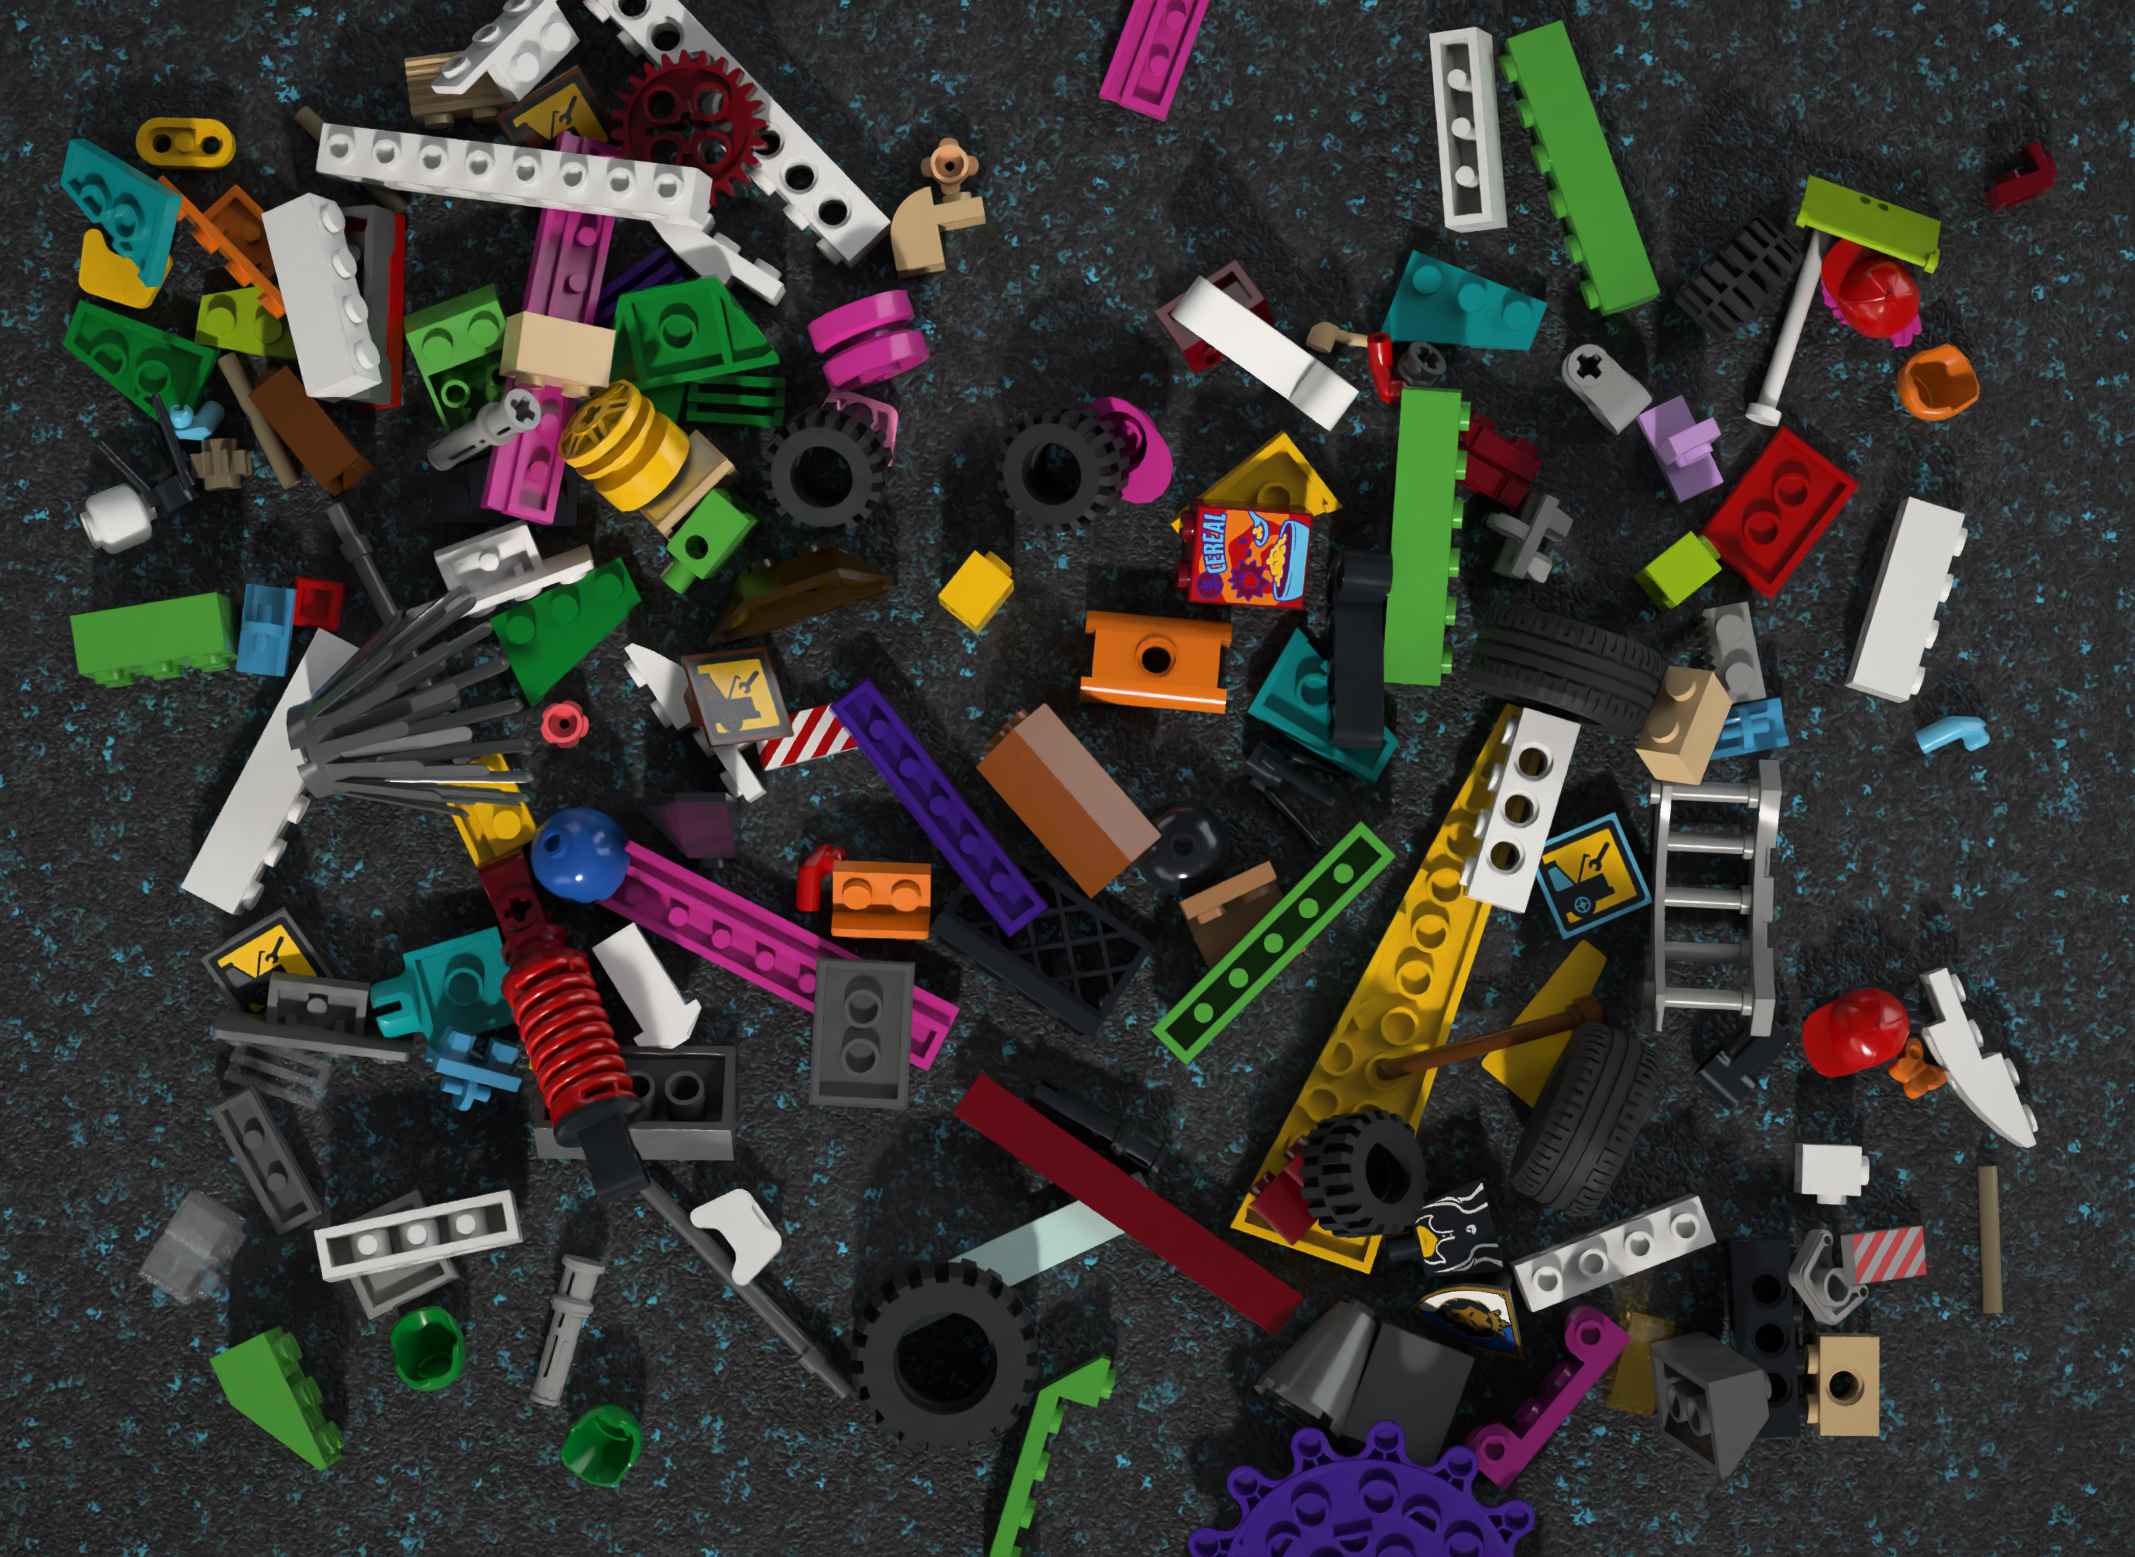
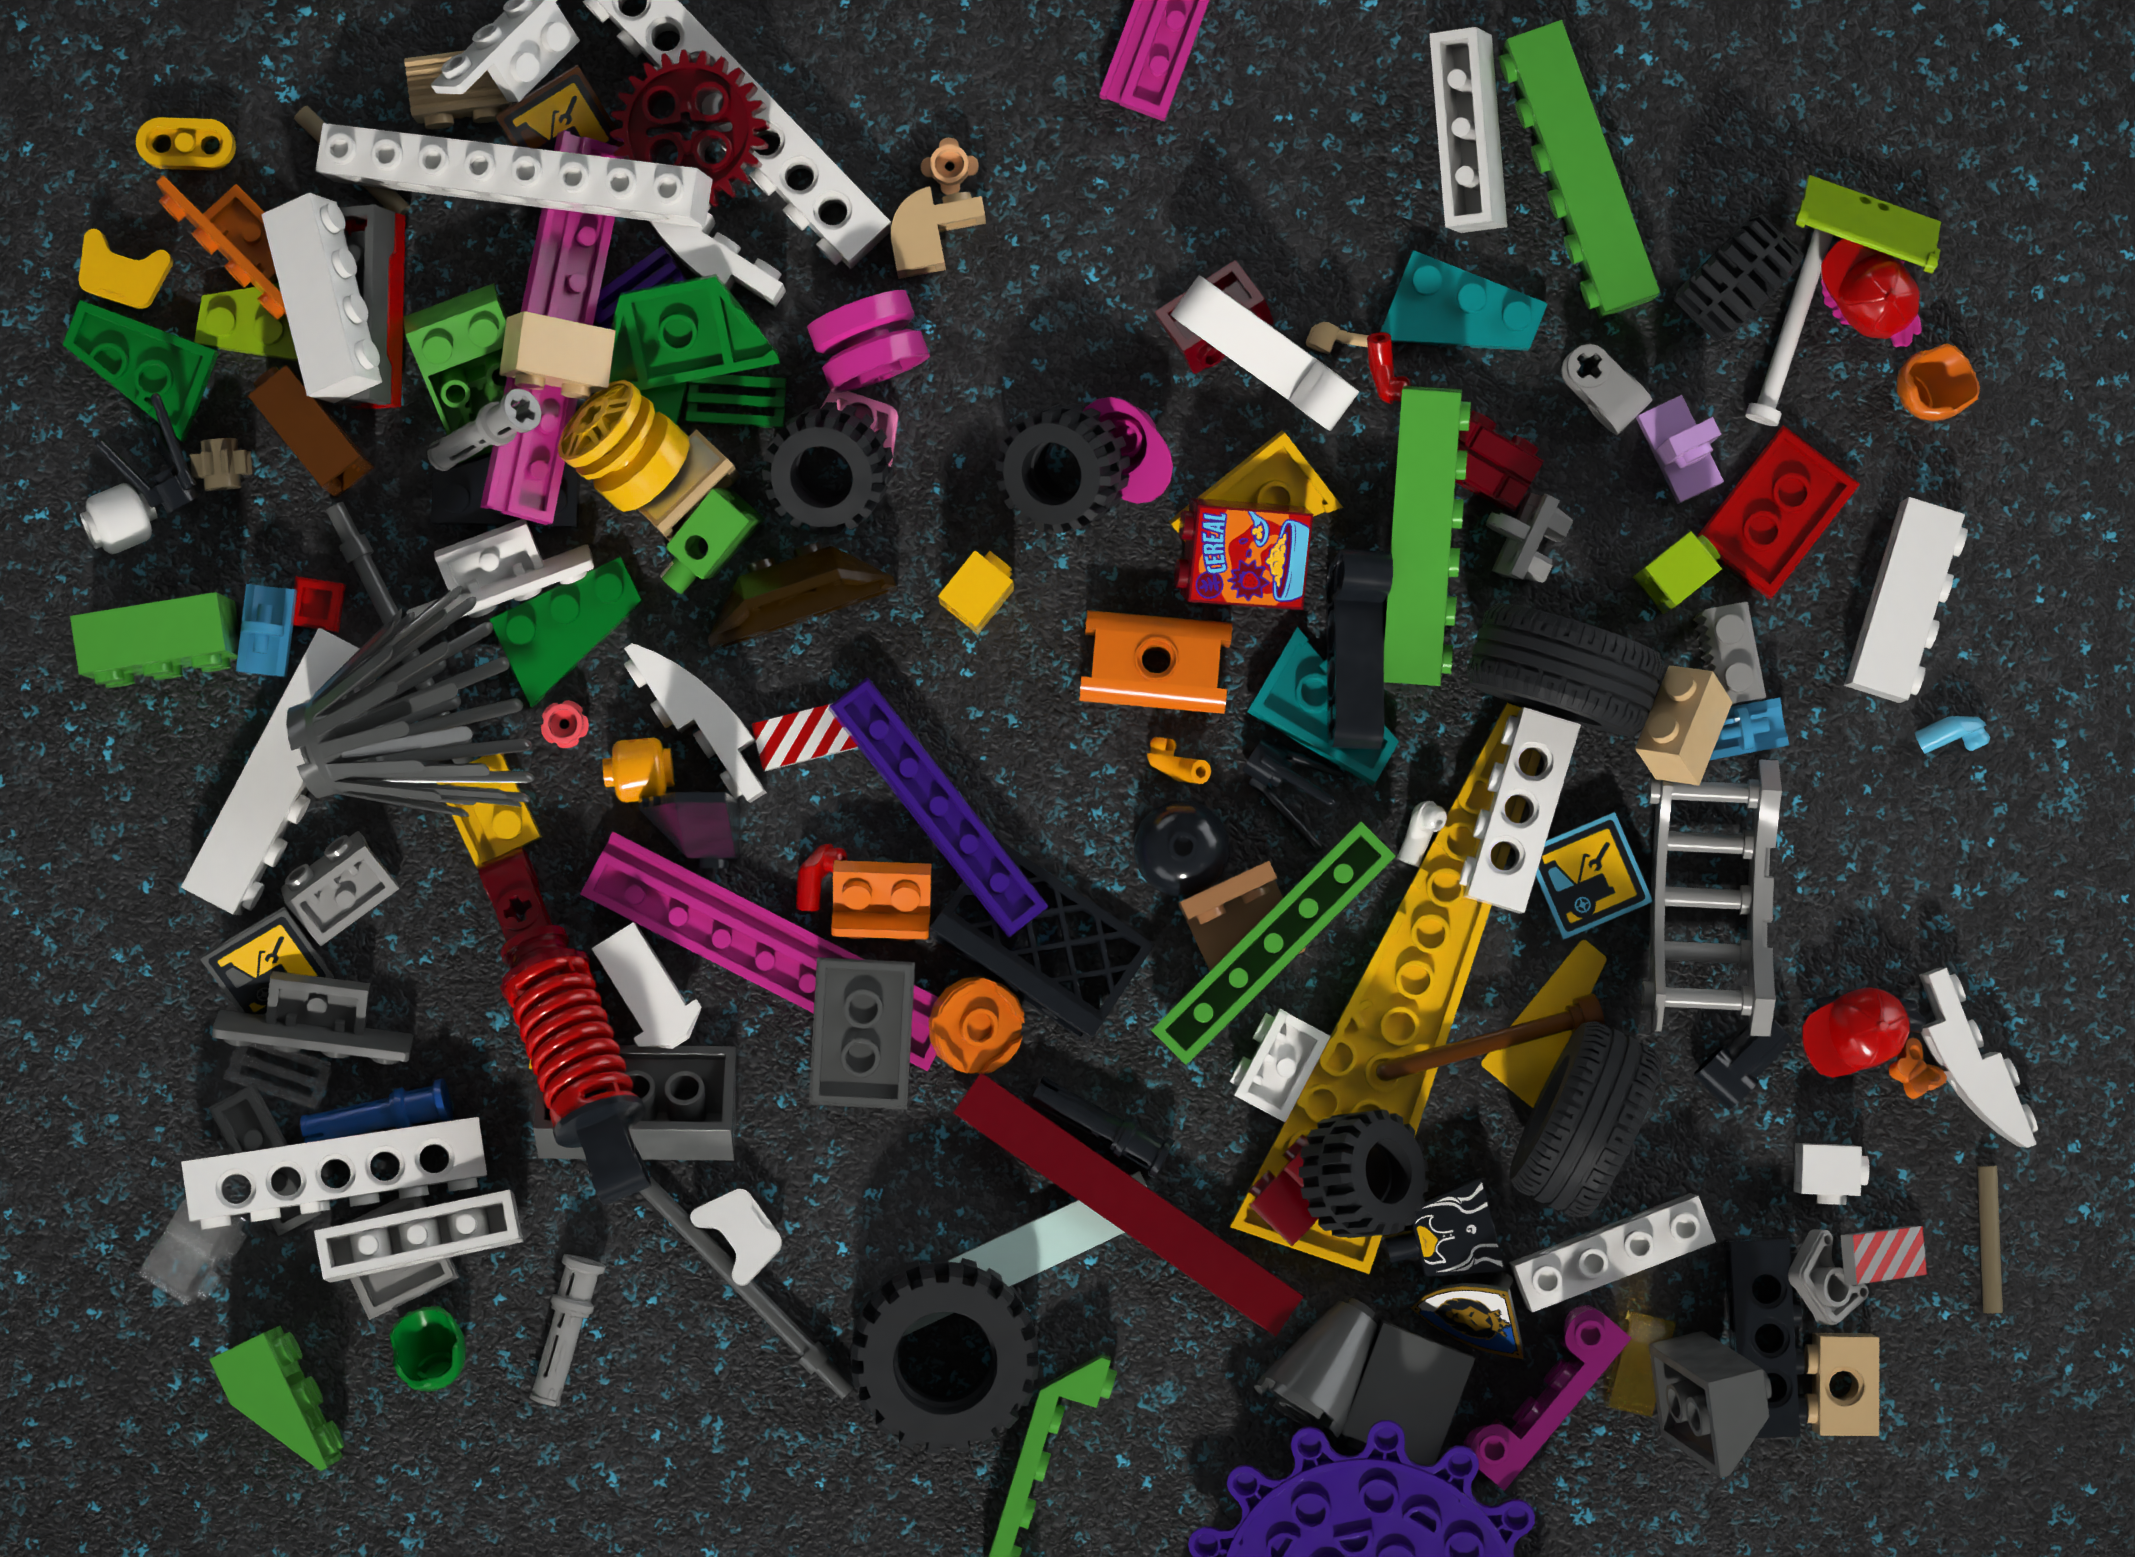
(127, 204): teal wing -> none
(199, 426): medium azure arm -> none
(207, 1175): none -> white brick
(262, 428): dark tan bar -> none
(337, 887): none -> light grey bracket
(398, 1110): none -> blue pin
(447, 986): teal plate -> none
(454, 1059): dark azure hips -> none
(580, 855): blue cylinder -> none
(602, 1444): green hair -> none
(639, 769): none -> light orange head
(735, 697): piece -> none
(976, 1025): none -> orange tile
(1066, 798): dark orange brick -> none
(1178, 768): none -> light orange arm
(1280, 1063): none -> white bracket
(1421, 364): dark grey bush -> none
(1424, 821): none -> white arm
(2017, 187): dark red bracket -> none

